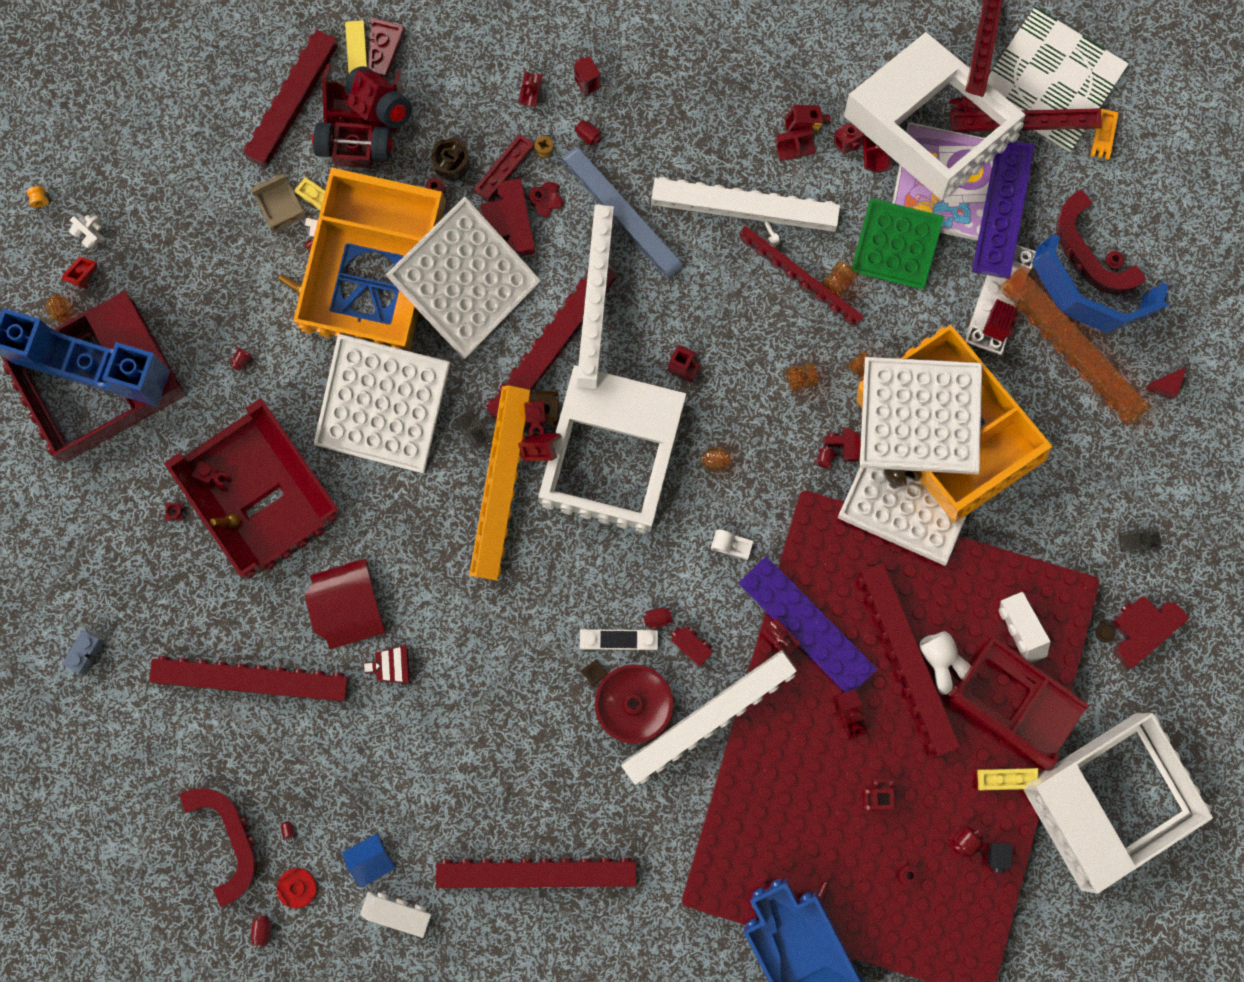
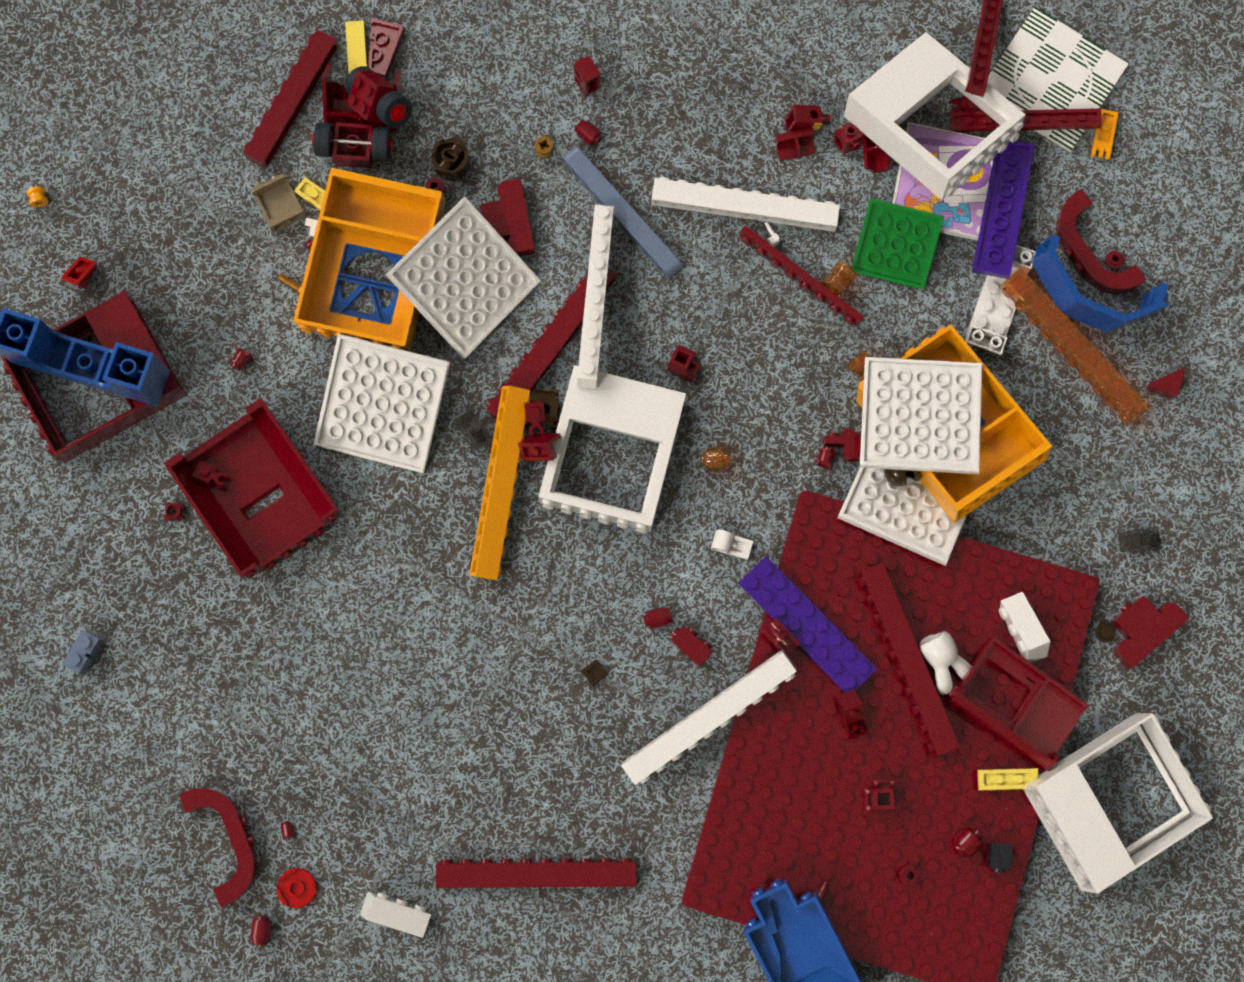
(58, 308): clear orange head -> none
(90, 228): white hips -> none
(231, 521): pearl gold bar -> none
(249, 680): dark red brick -> none
(344, 605): dark red slope -> none
(368, 860): blue slope -> none
(390, 665): torso -> none
(504, 167): dark red plate -> none
(530, 89): dark red hips -> none
(548, 200): dark red plate -> none
(618, 639): plate -> none
(633, 704): dark red dish -> none
(795, 378): clear orange wheel -> none
(1000, 321): dark red brick -> none

